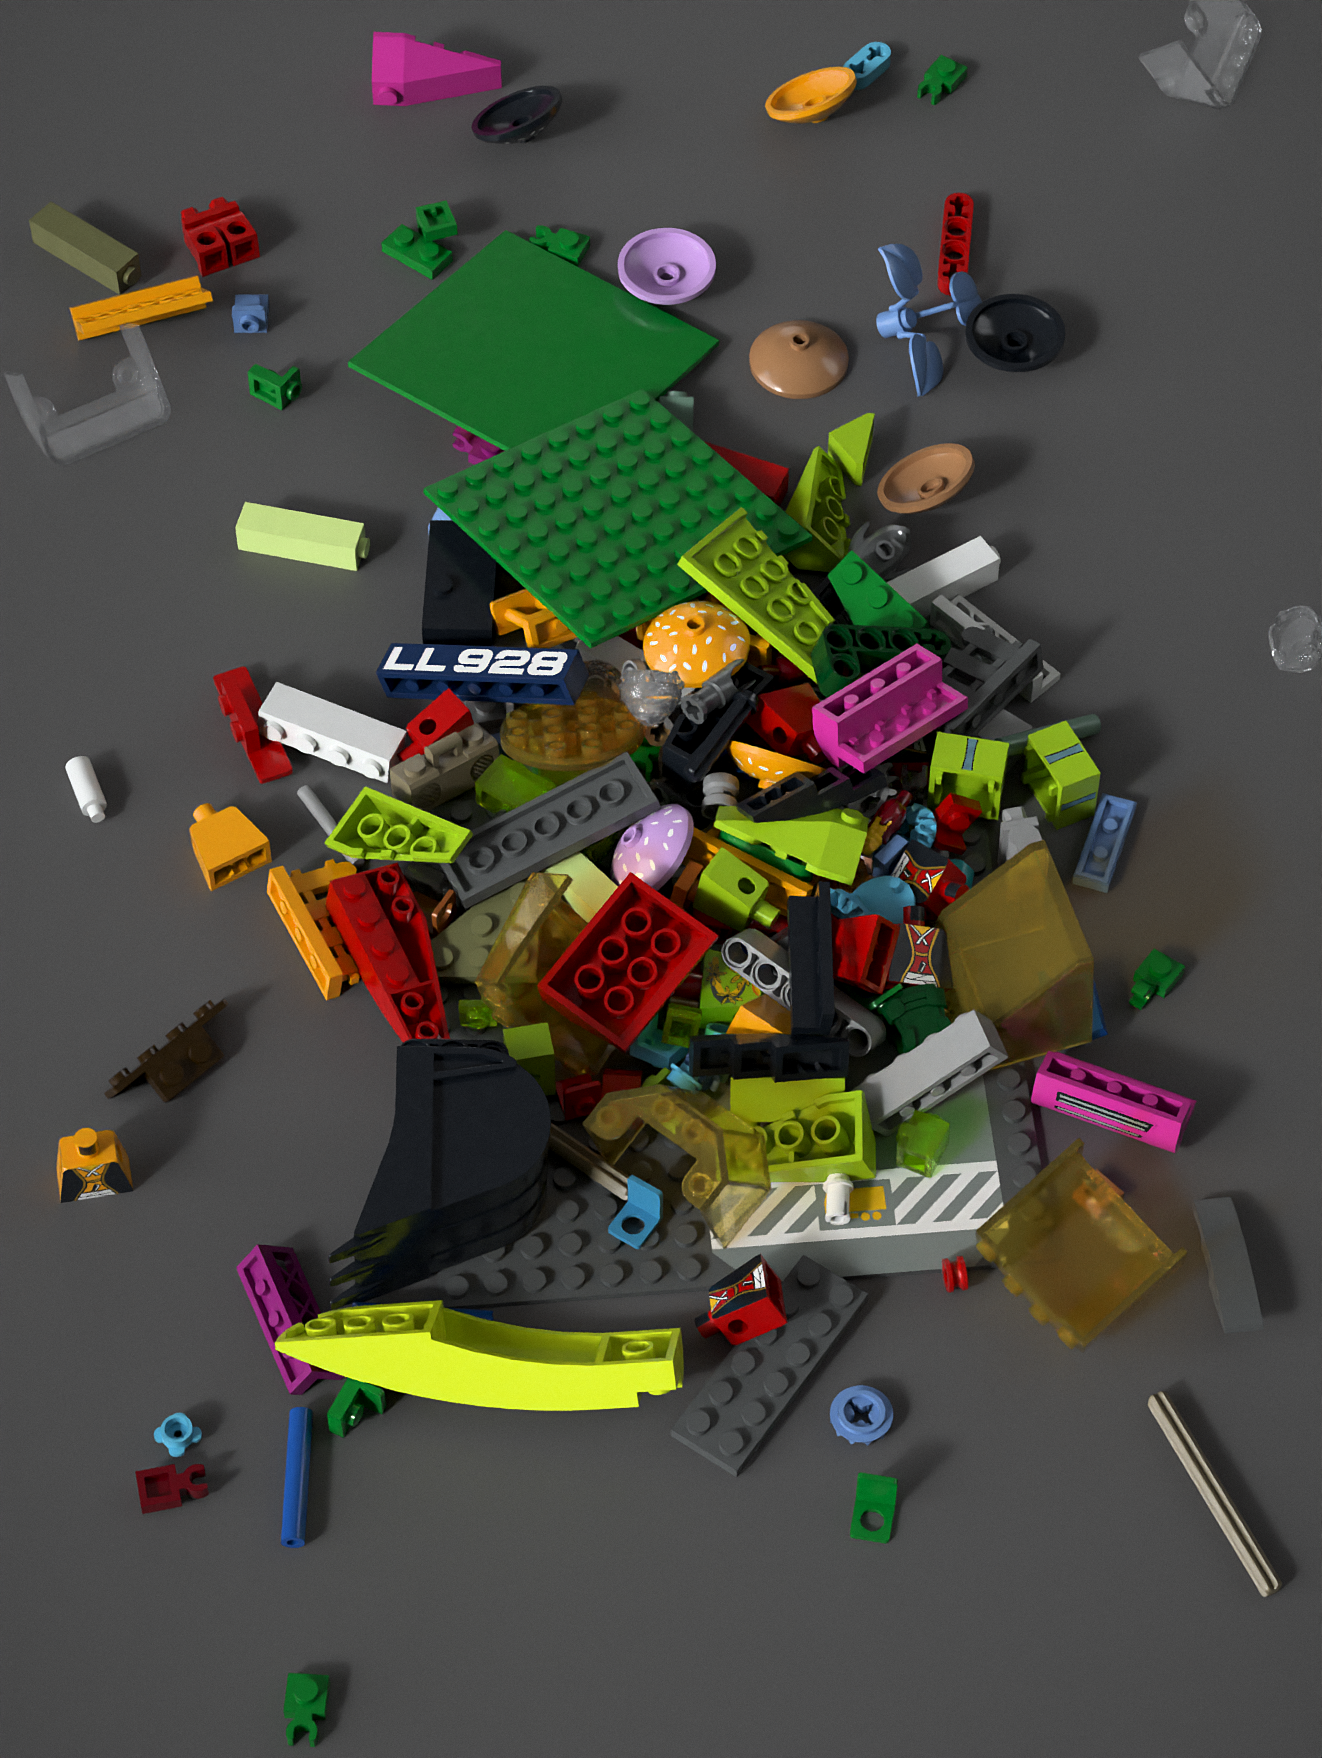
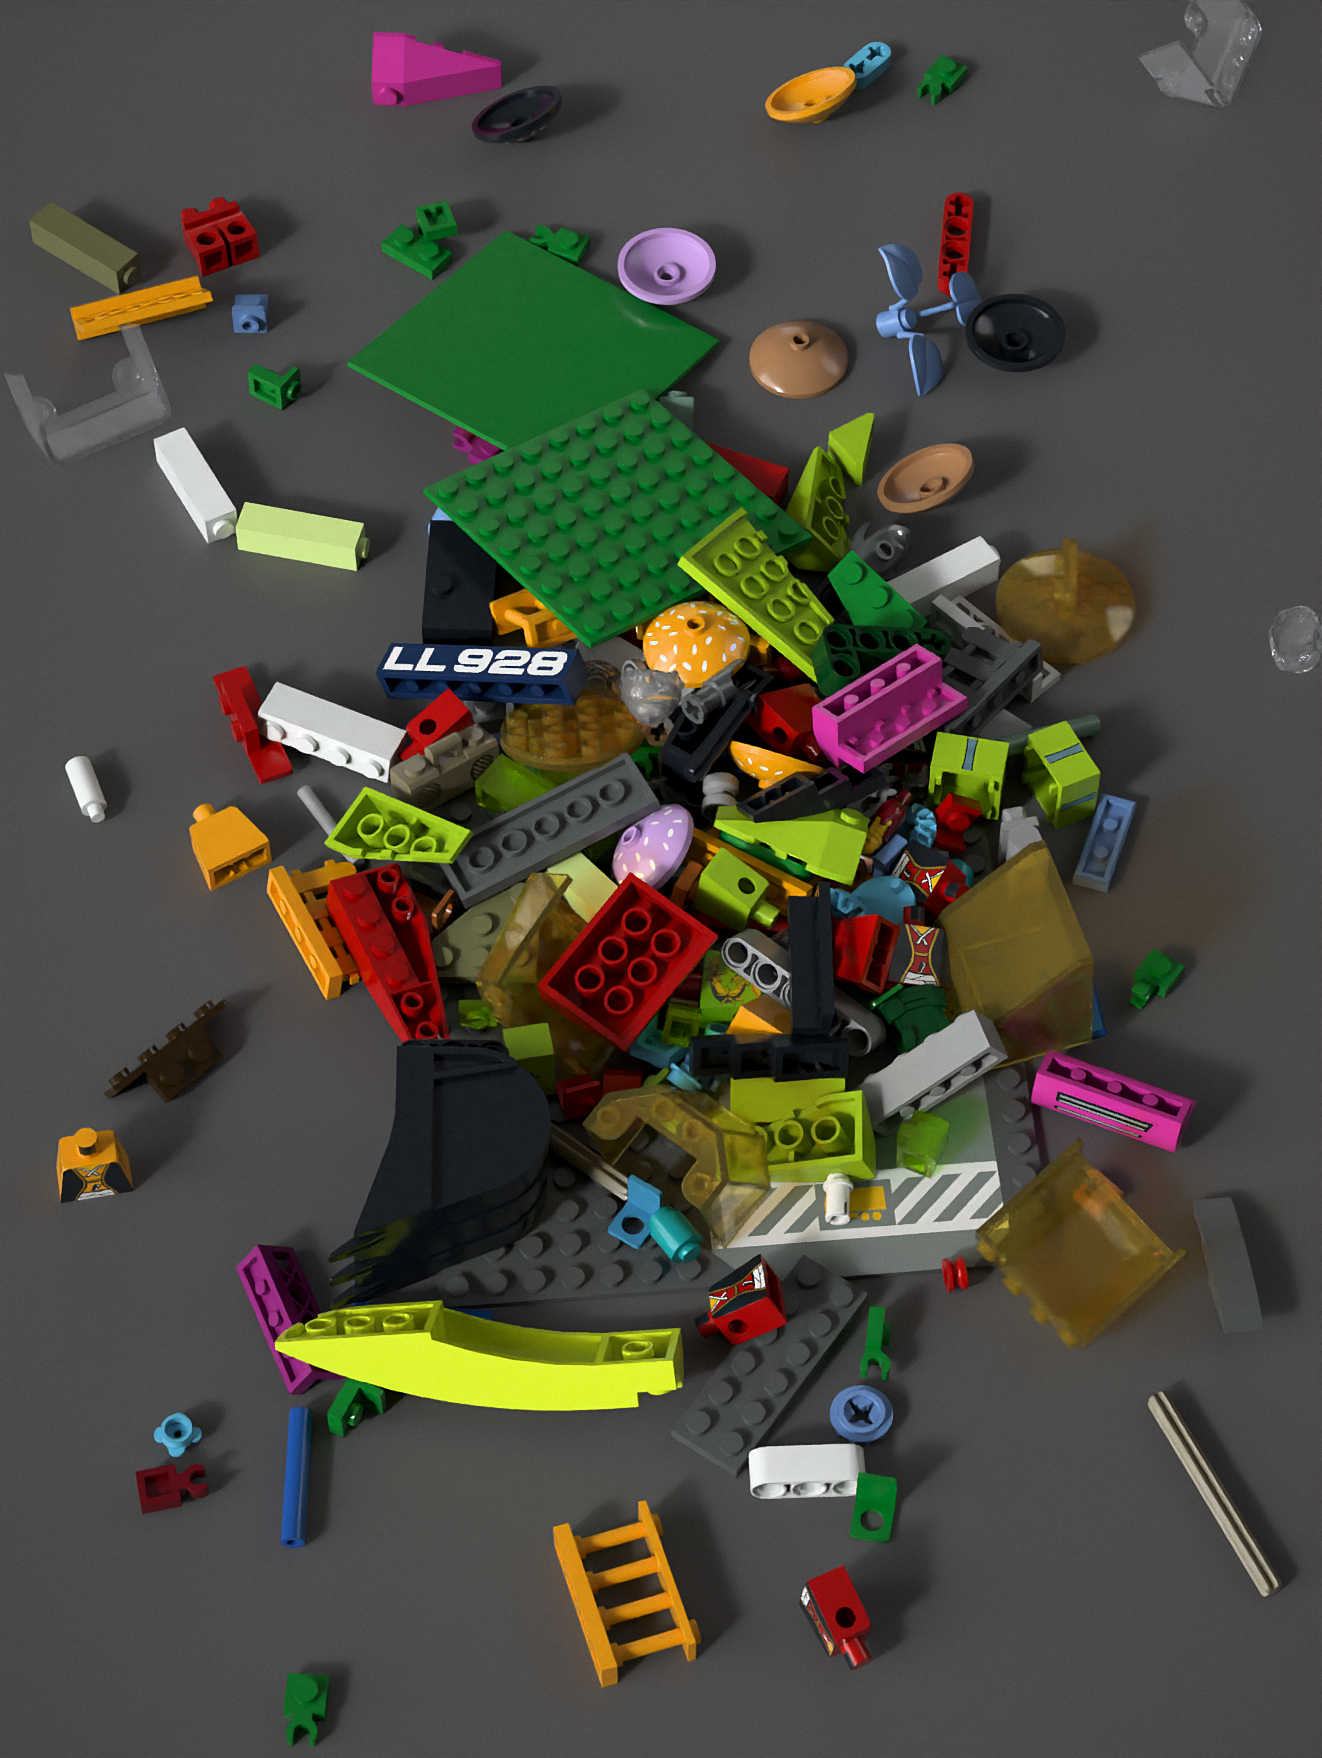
(196, 485): none -> white brick
(598, 1620): none -> light orange fence
(675, 1235): none -> teal brick
(805, 1470): none -> white beam
(832, 1603): none -> red torso
(877, 1336): none -> green plate
(1066, 603): none -> clear yellow bracket

